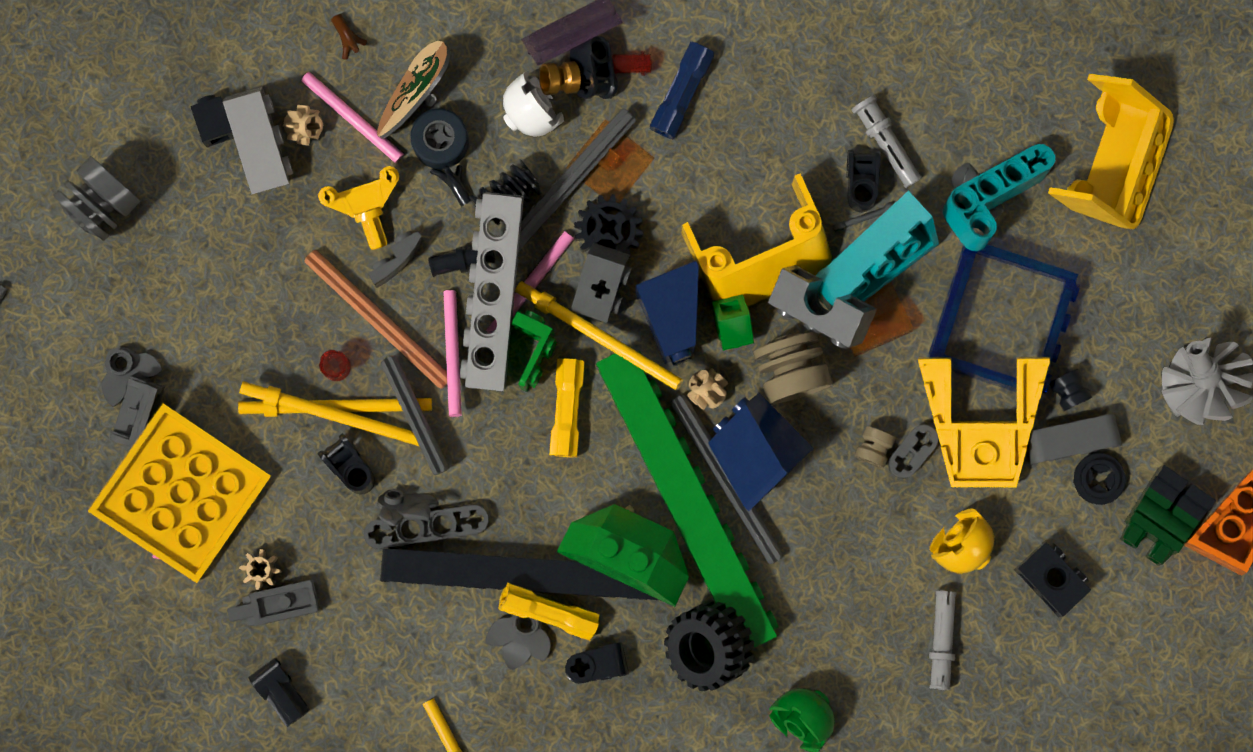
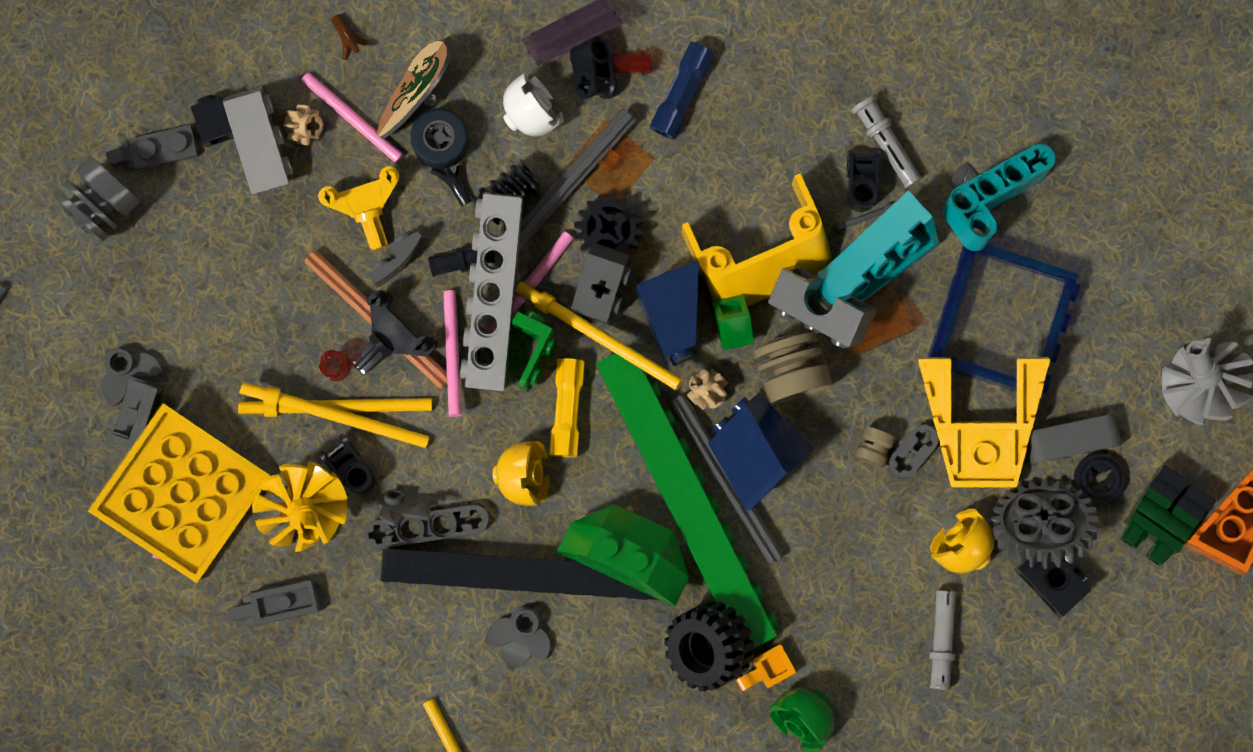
(155, 149): none -> dark grey hinge
(269, 570): tan gear -> none
(277, 688): black piece -> none
(312, 505): none -> yellow piece
(389, 335): none -> black axle
(414, 415): dark grey axle -> none
(521, 473): none -> yellow cylinder
(527, 604): yellow axle -> none
(559, 78): pearl gold wheel -> none
(603, 663): black piece -> none
(770, 668): none -> light orange plate
(1044, 523): none -> dark grey gear
(1070, 390): black wheel -> none
(1126, 156): yellow windscreen -> none

